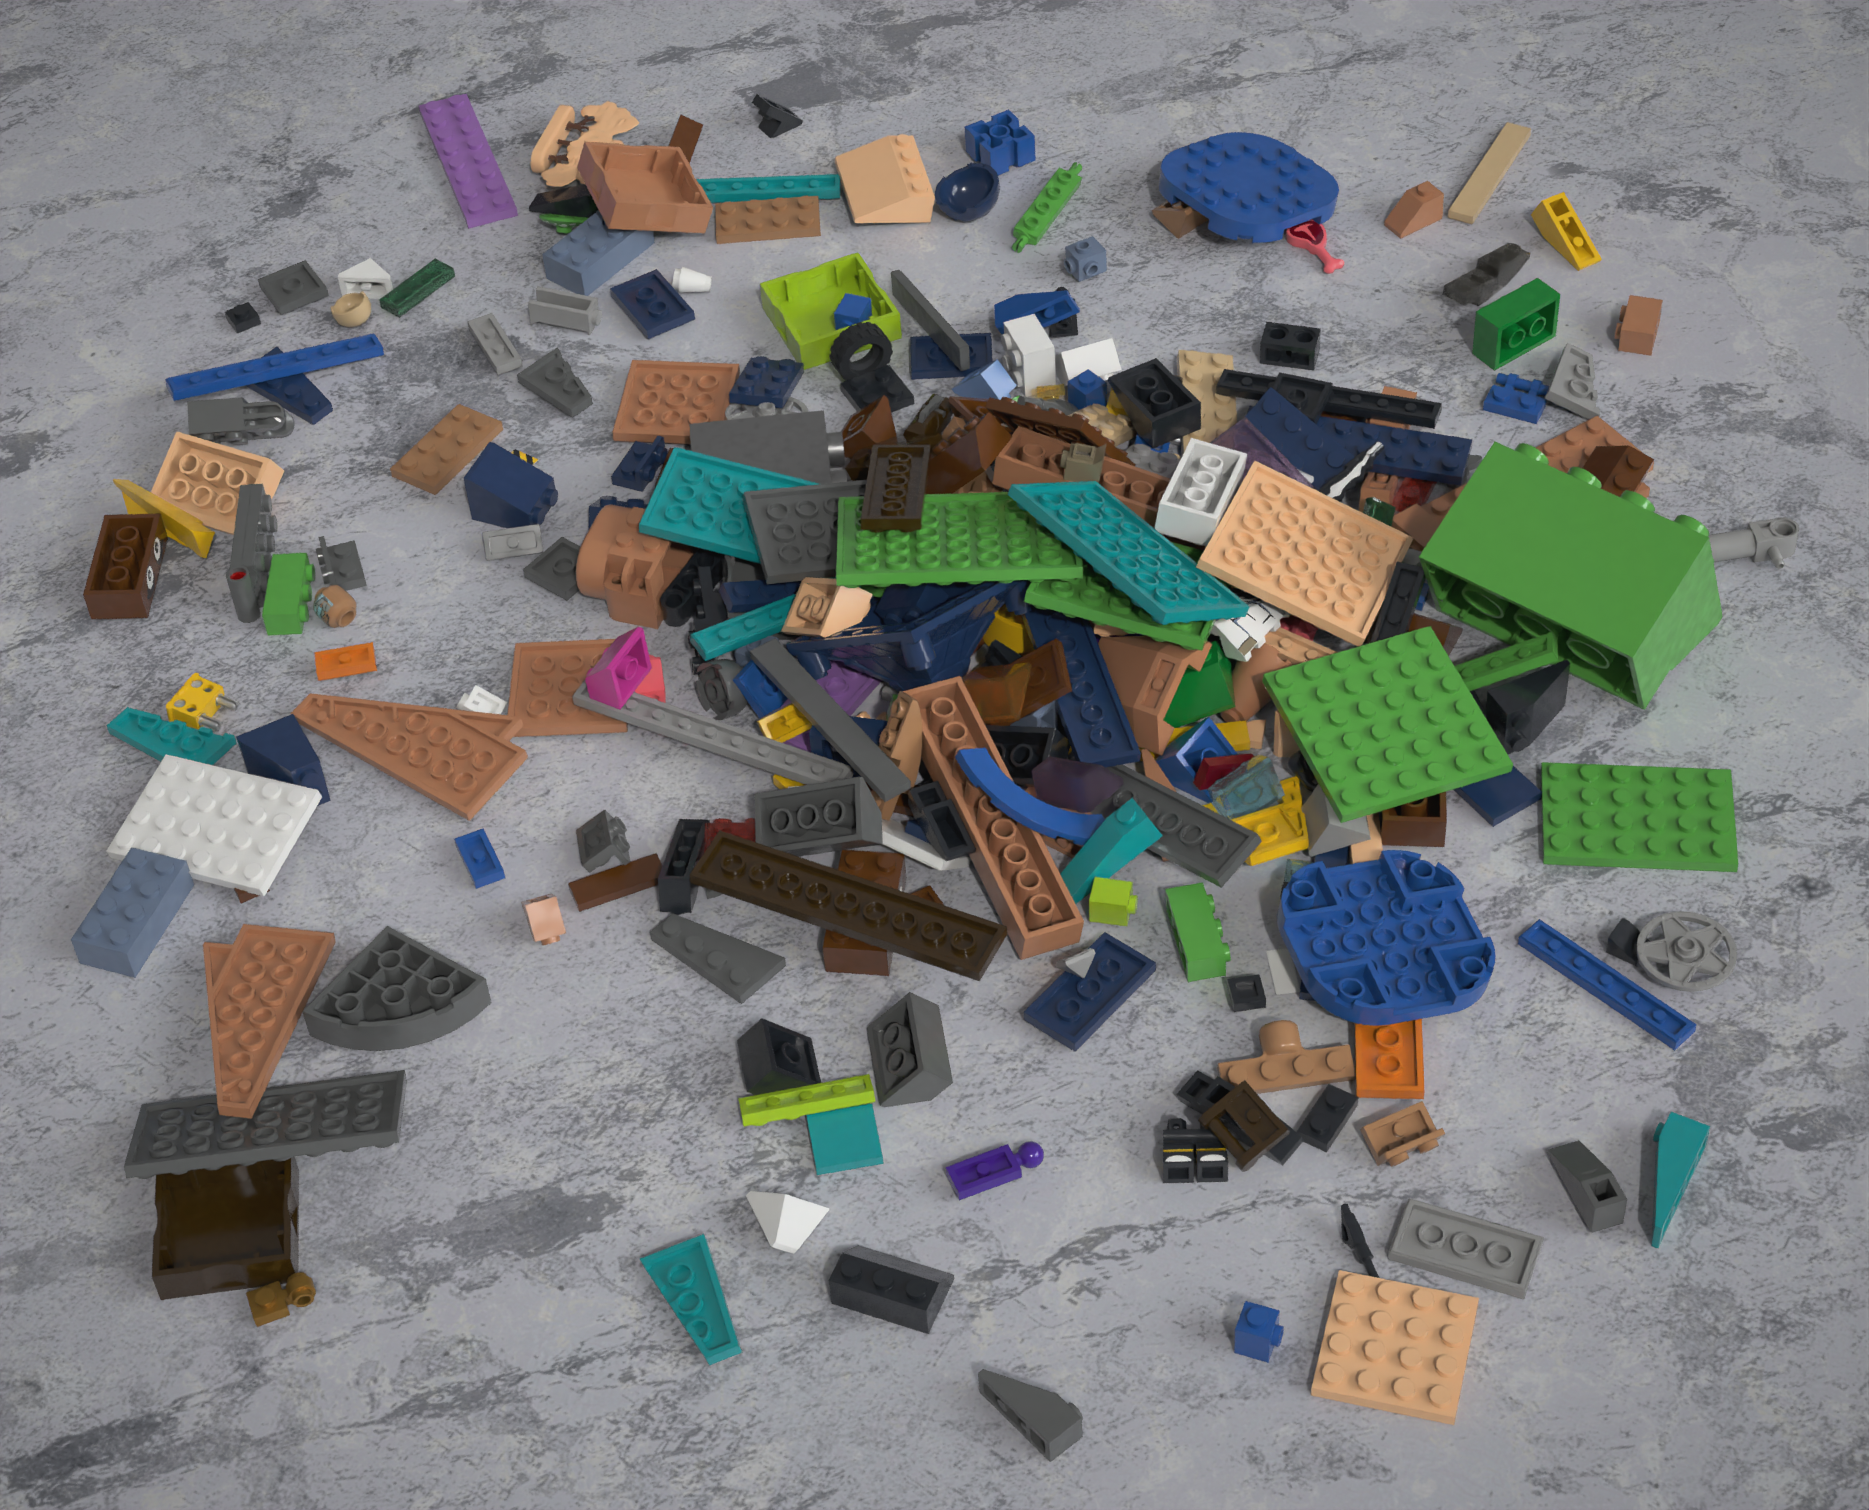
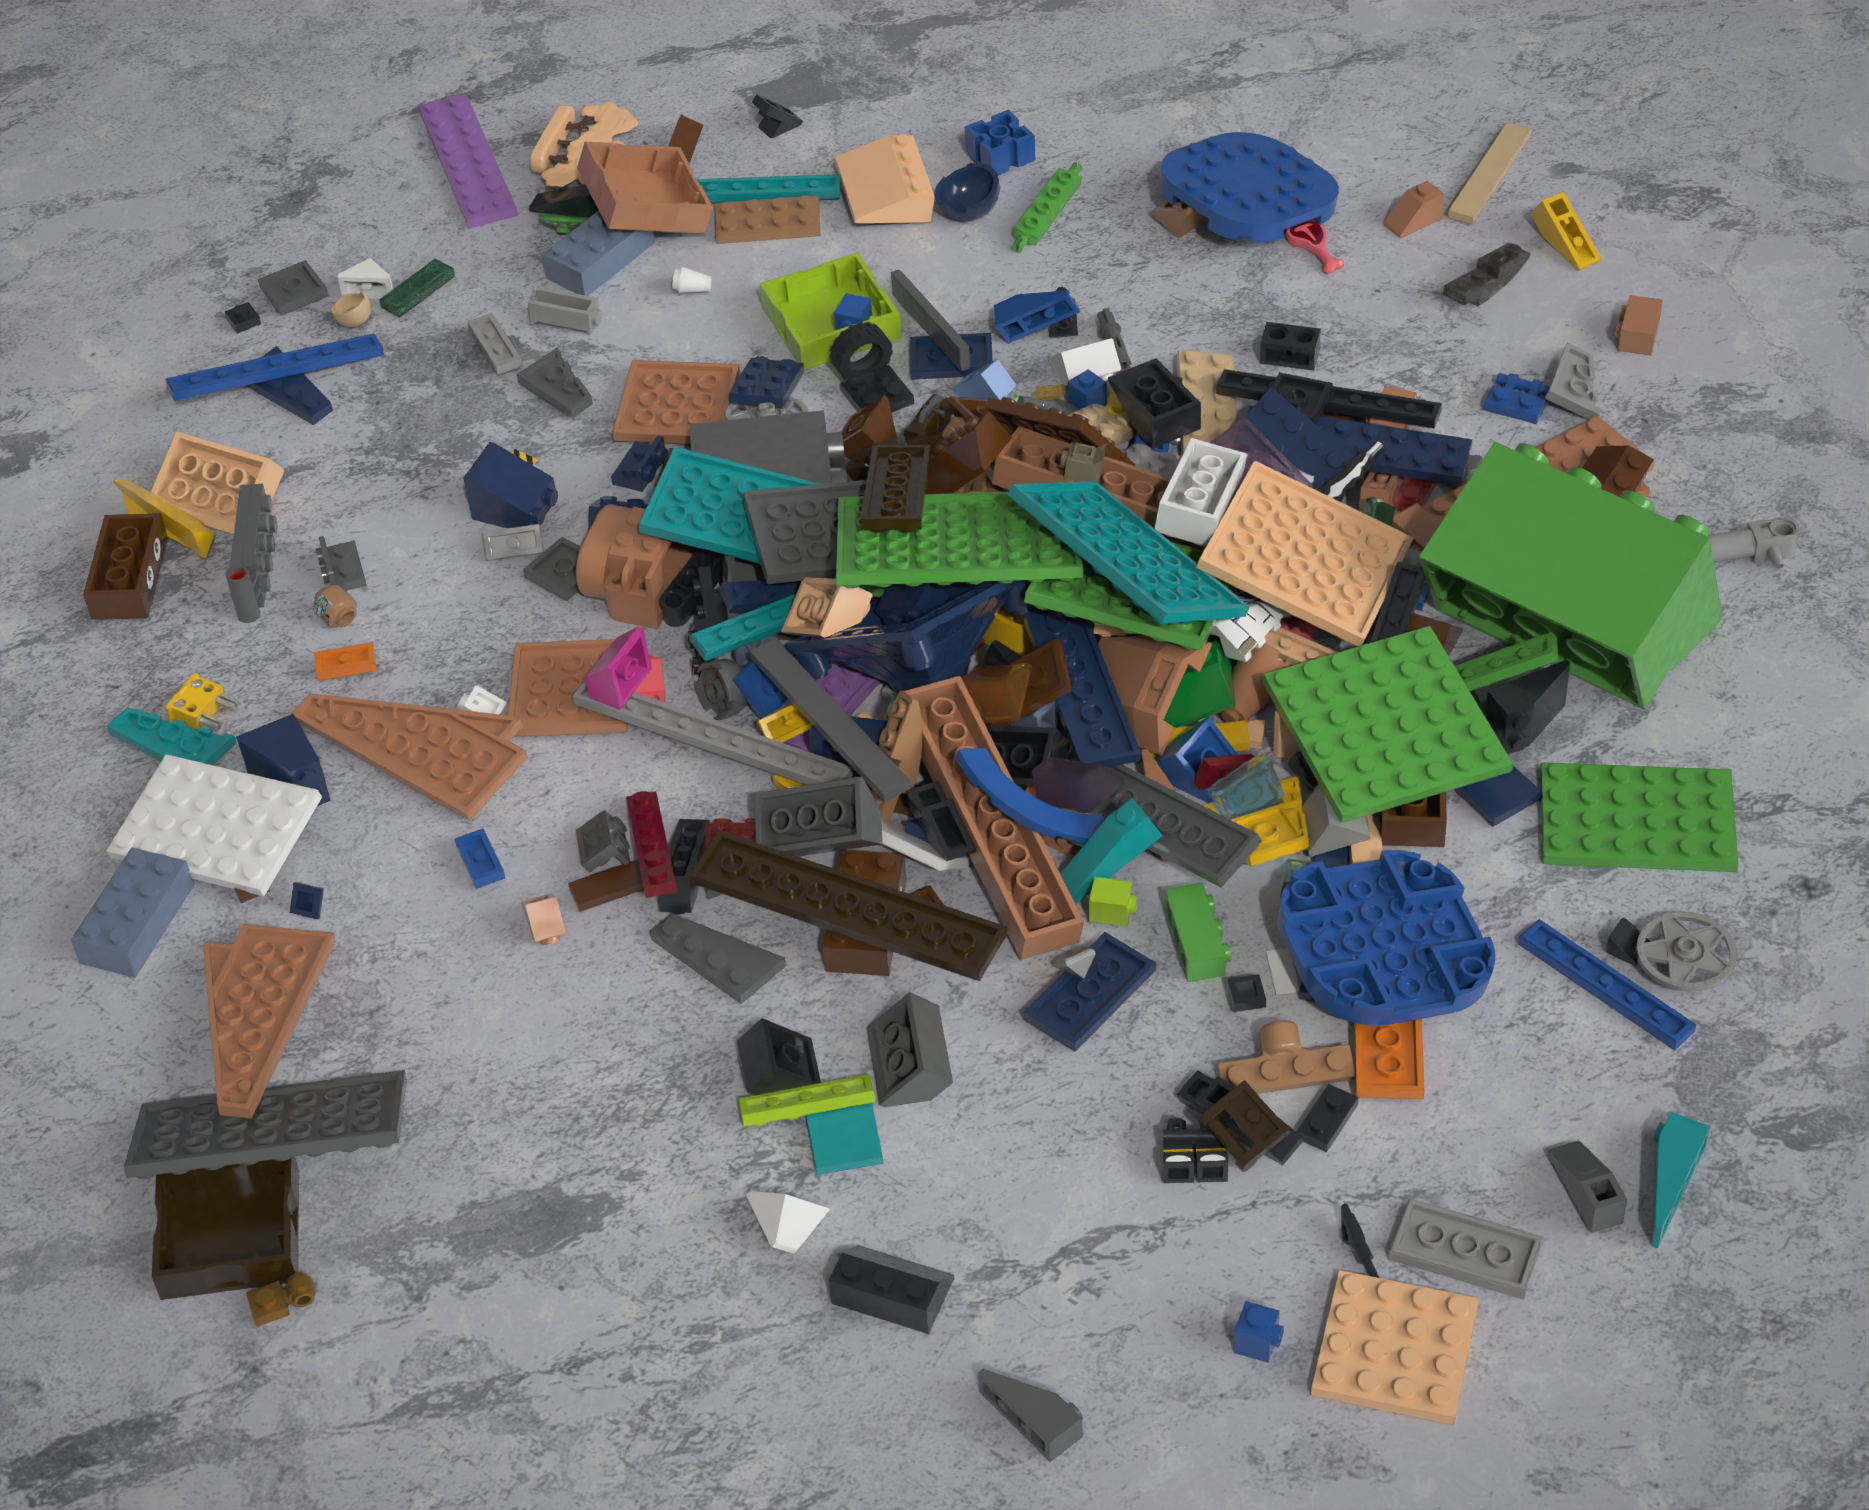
(237, 420): dark grey brick -> none
(288, 594): bright green brick -> none
(306, 900): none -> dark blue slope
(396, 997): dark grey brick -> none
(446, 449): medium nougat plate -> none
(651, 844): none -> dark red plate
(652, 304): dark blue plate -> none
(695, 1294): teal wing -> none
(992, 1168): dark purple plate -> none
(1028, 354): white brick -> none
(1085, 259): sand blue brick -> none
(1111, 329): none -> dark grey axle
(1401, 1133): medium nougat bracket -> none
(1515, 323): green brick -> none

